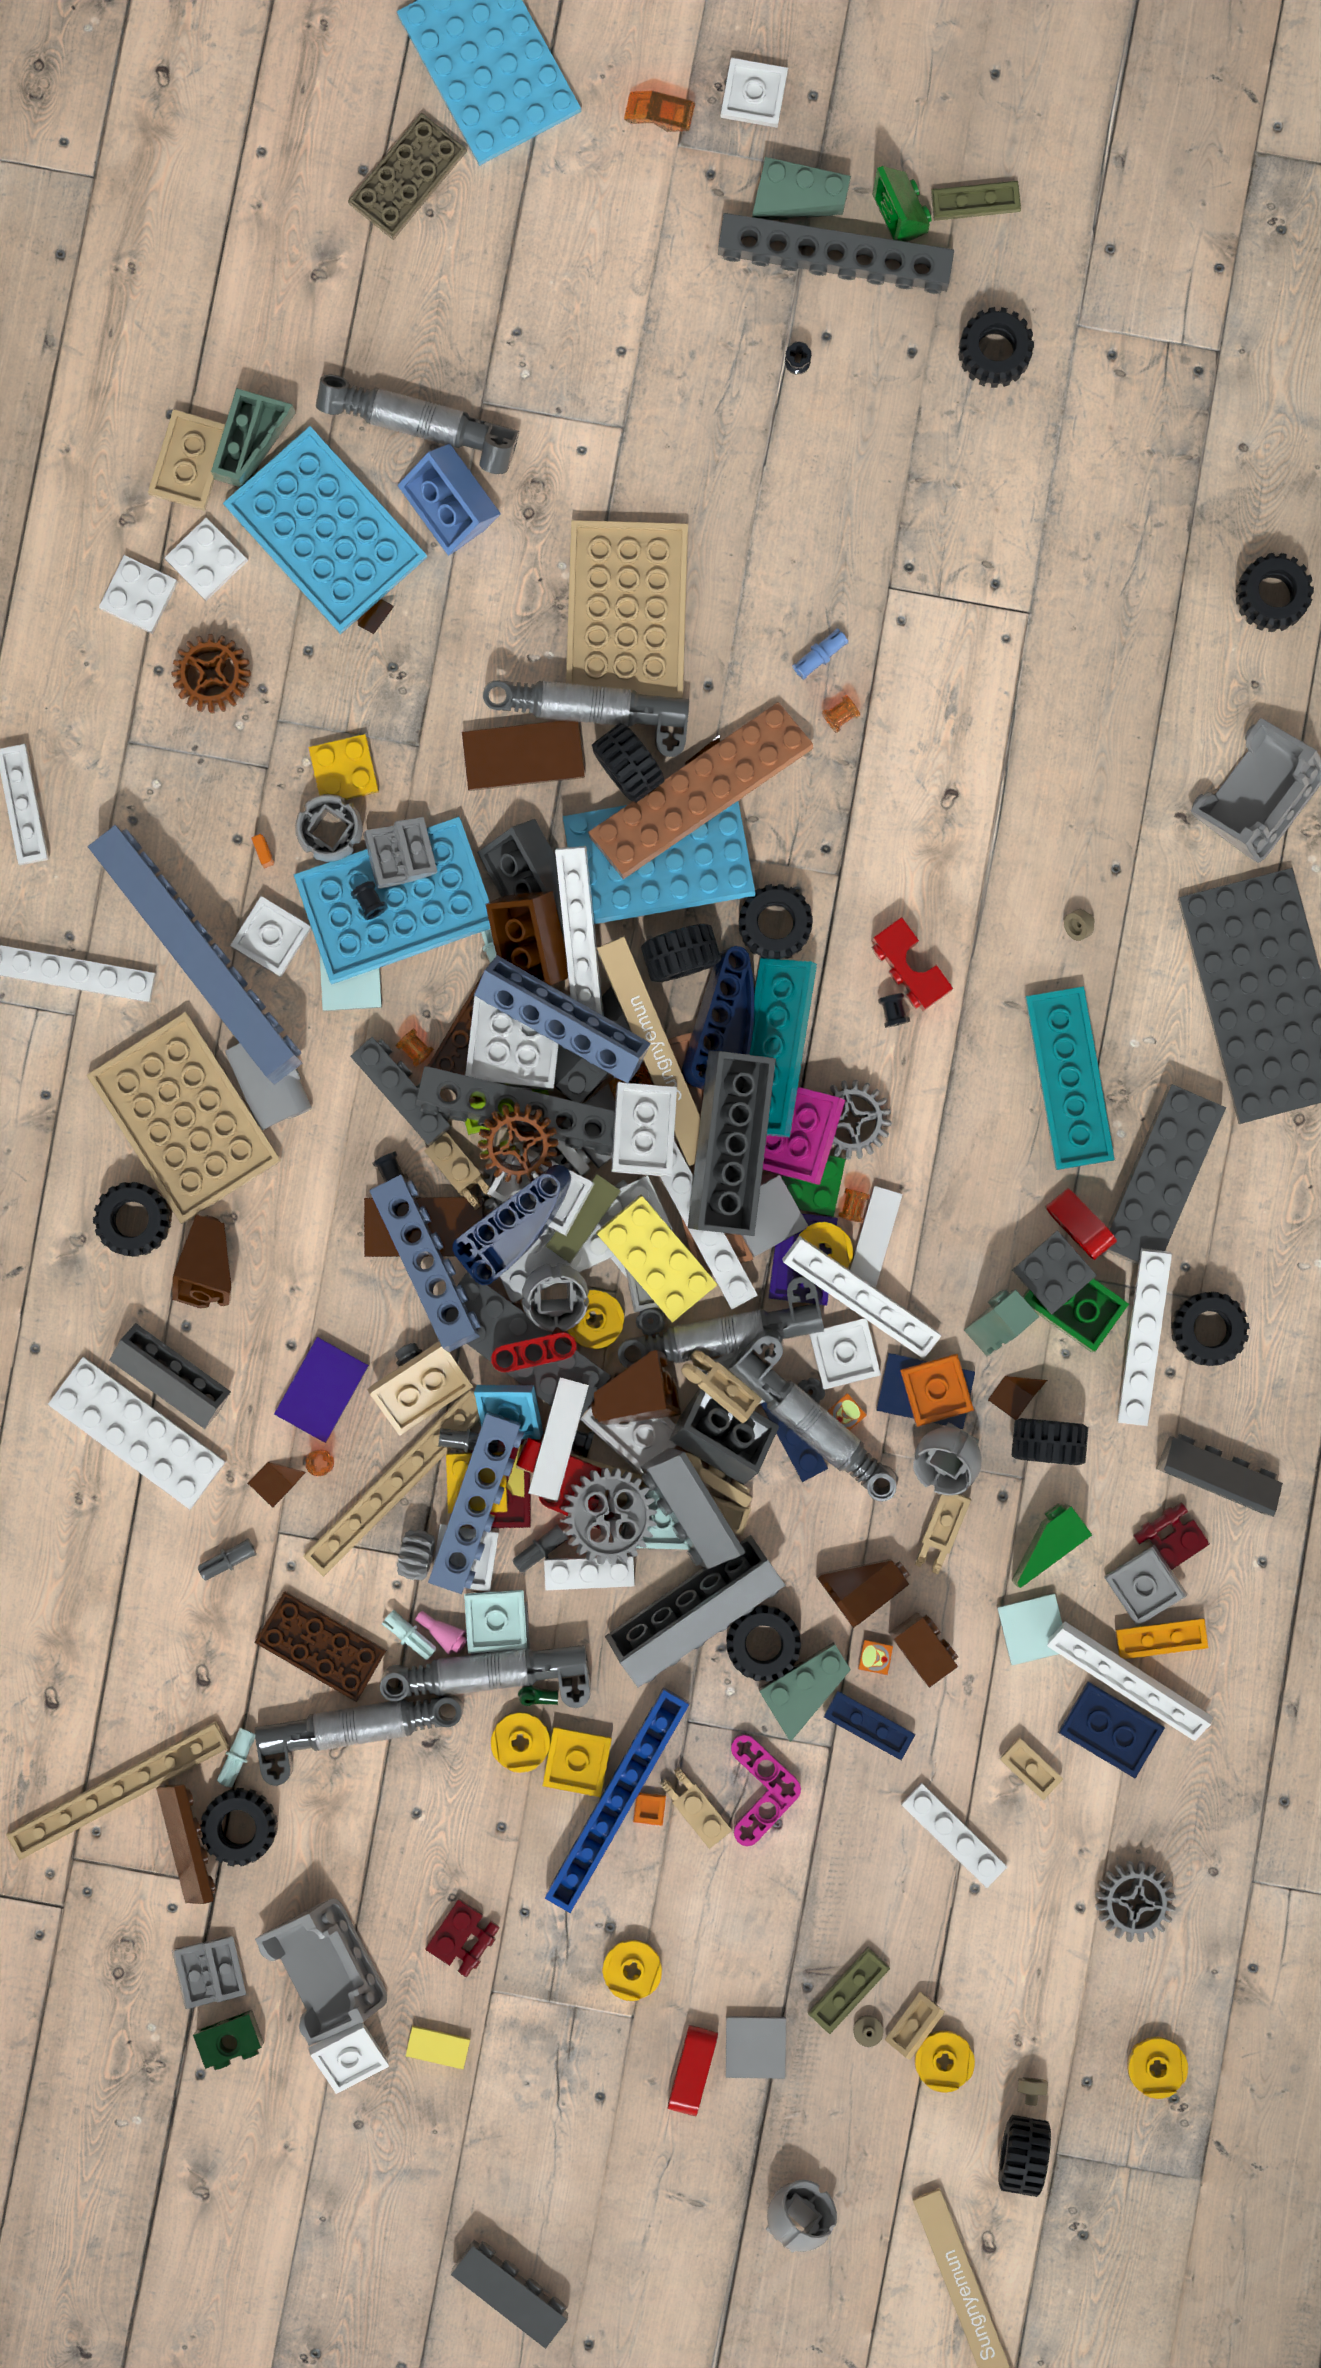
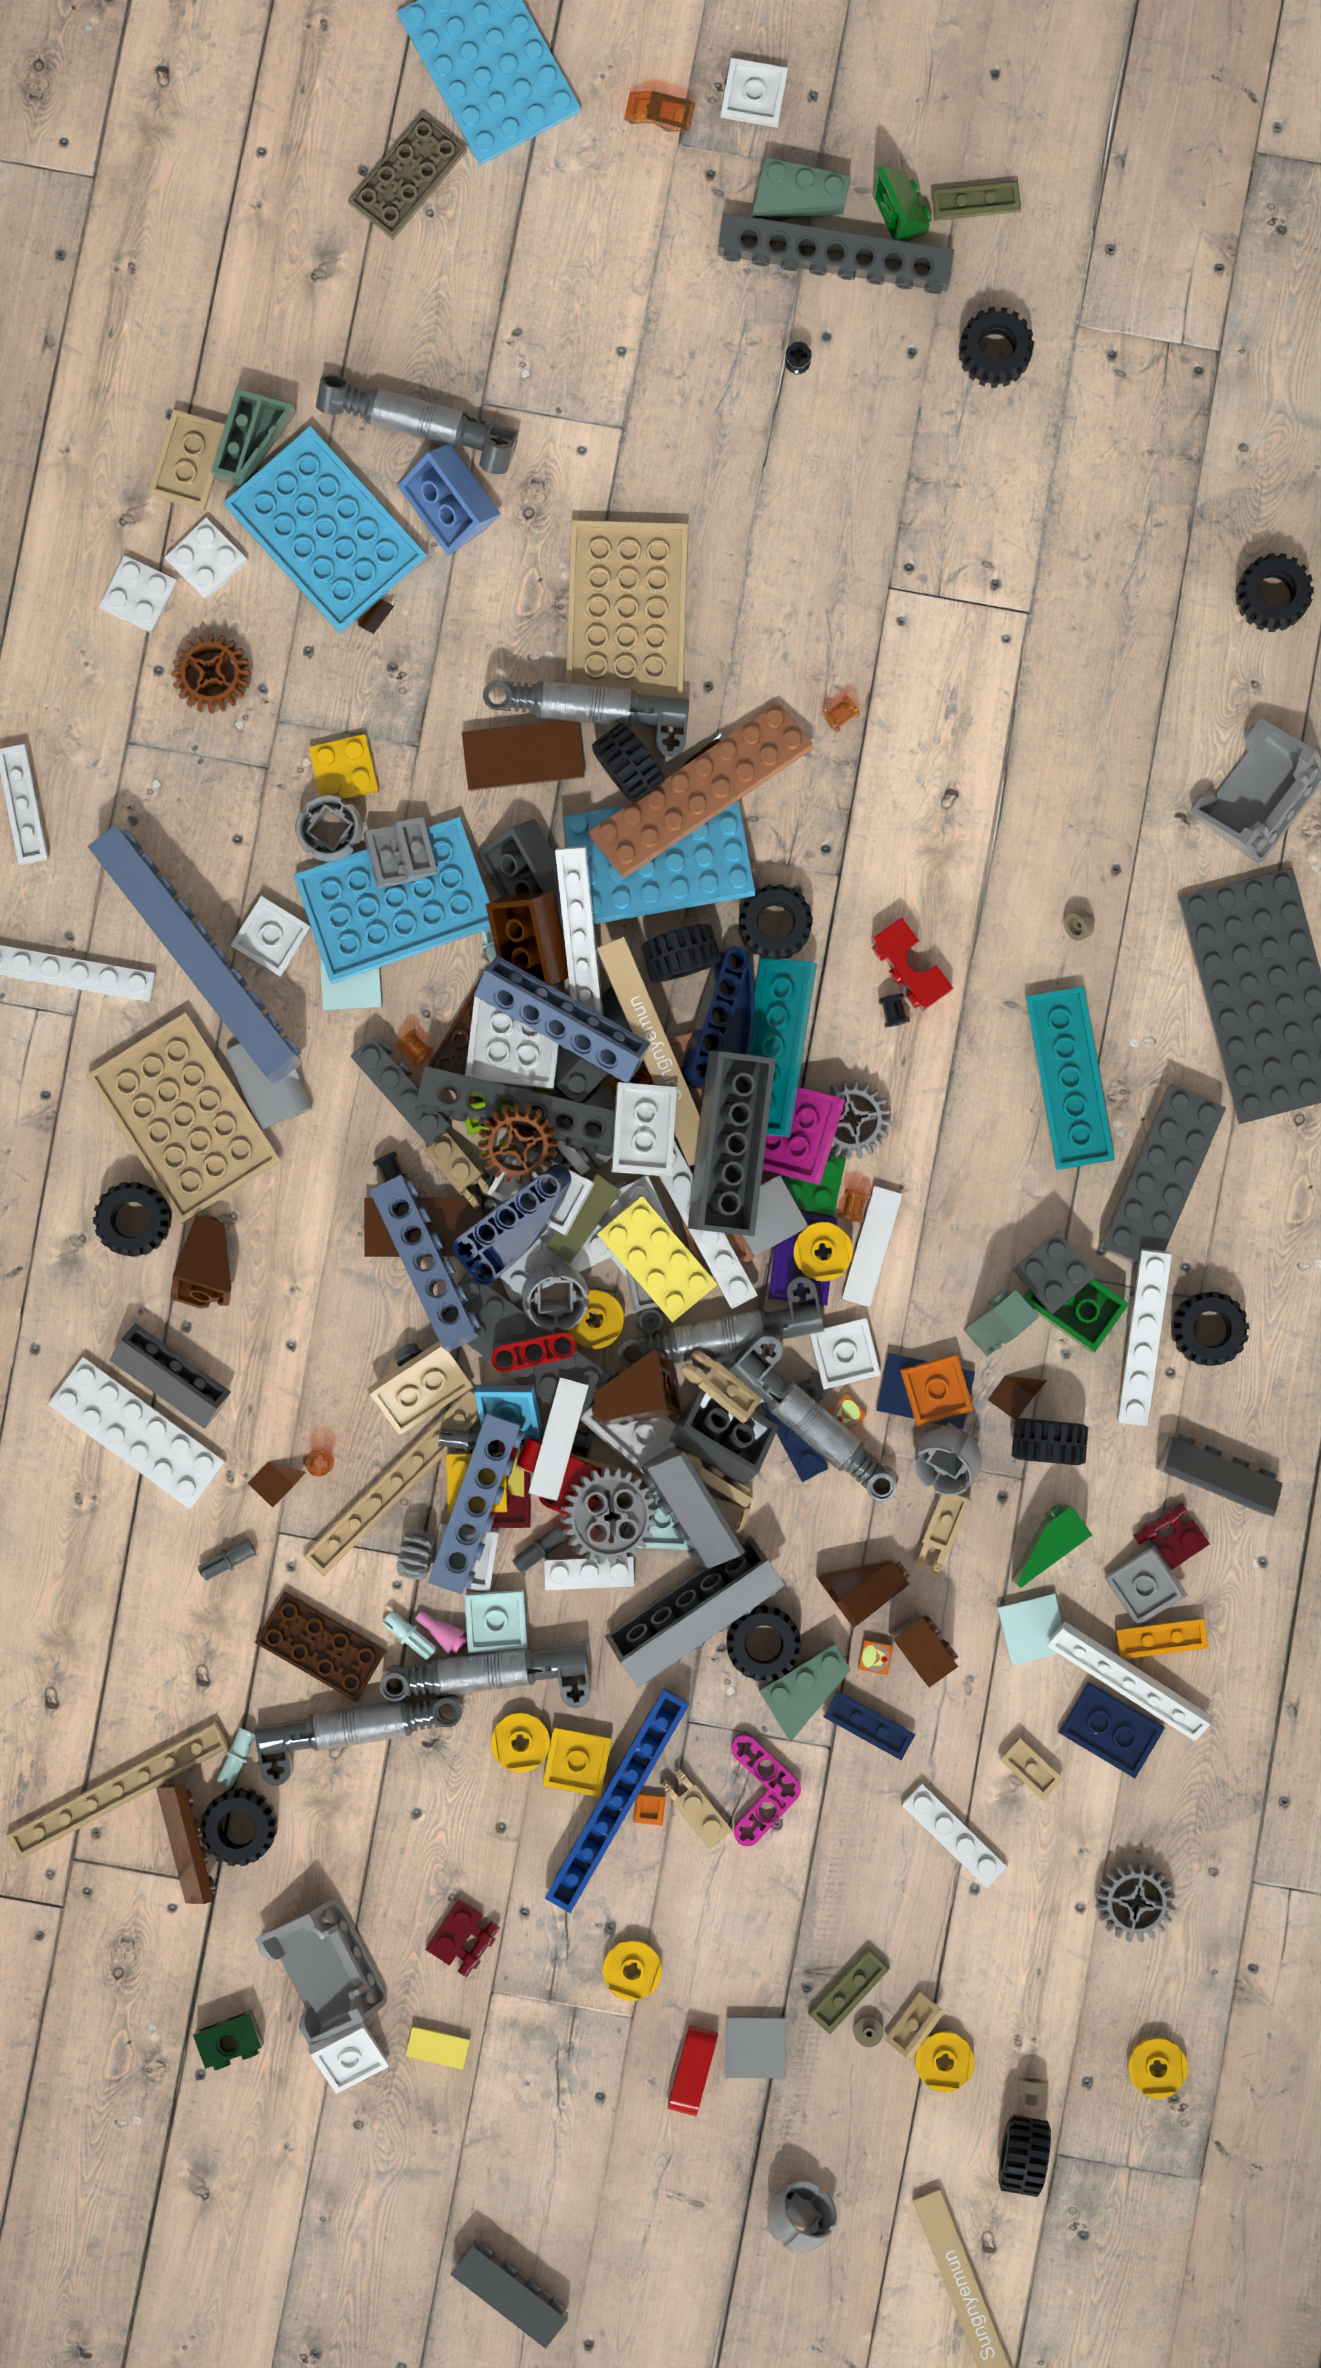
(209, 1972): light grey slope -> none
(263, 851): orange tile -> none
(321, 1389): dark purple tile -> none
(369, 900): black bush -> none
(533, 1695): dark green arm -> none
(820, 654): medium blue pin -> none
(861, 1297): white plate -> none
(1081, 1224): red beam -> none

